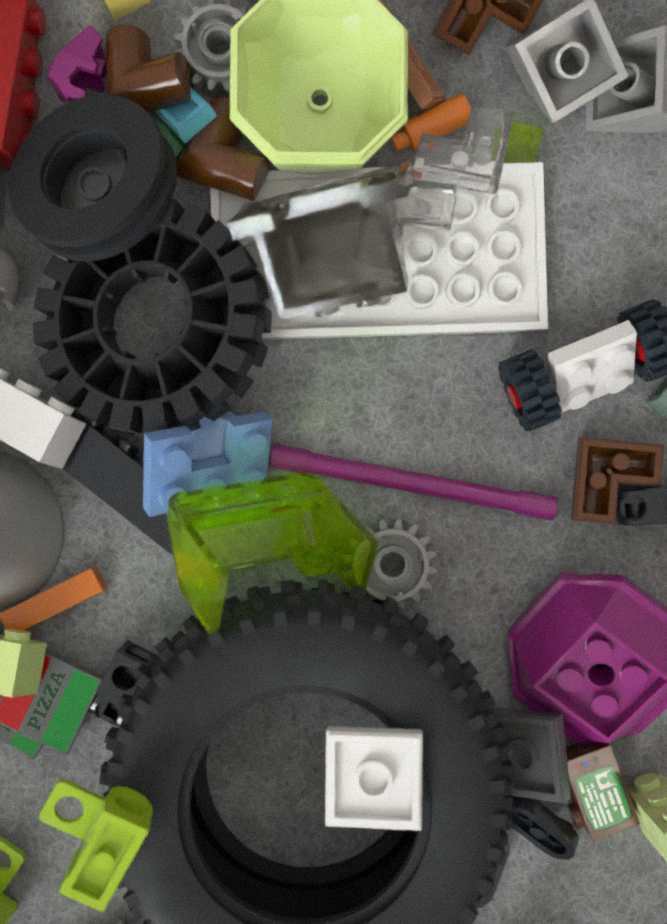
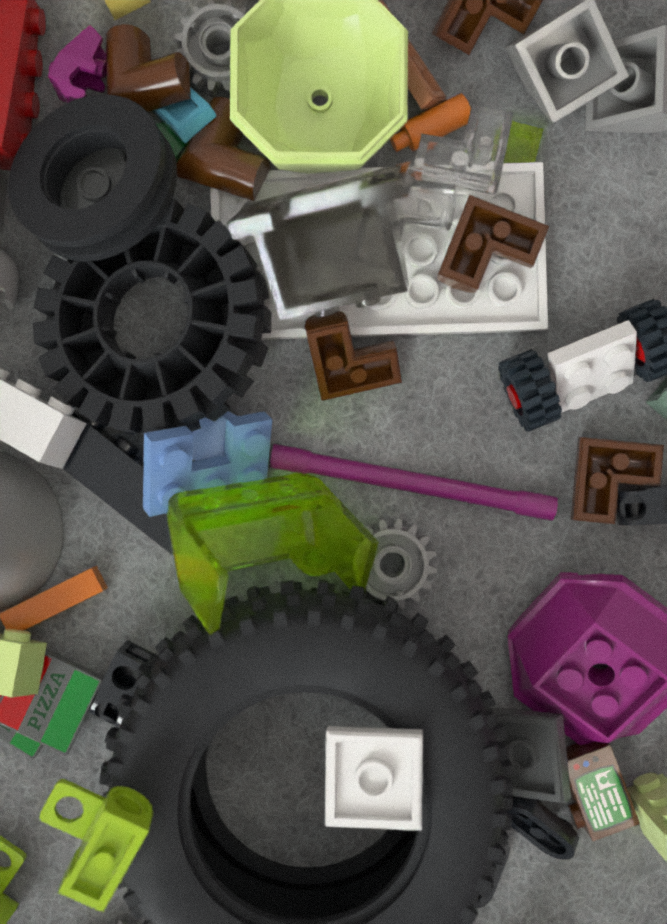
(348, 370): none -> reddish brown brick
(484, 231): none -> reddish brown brick

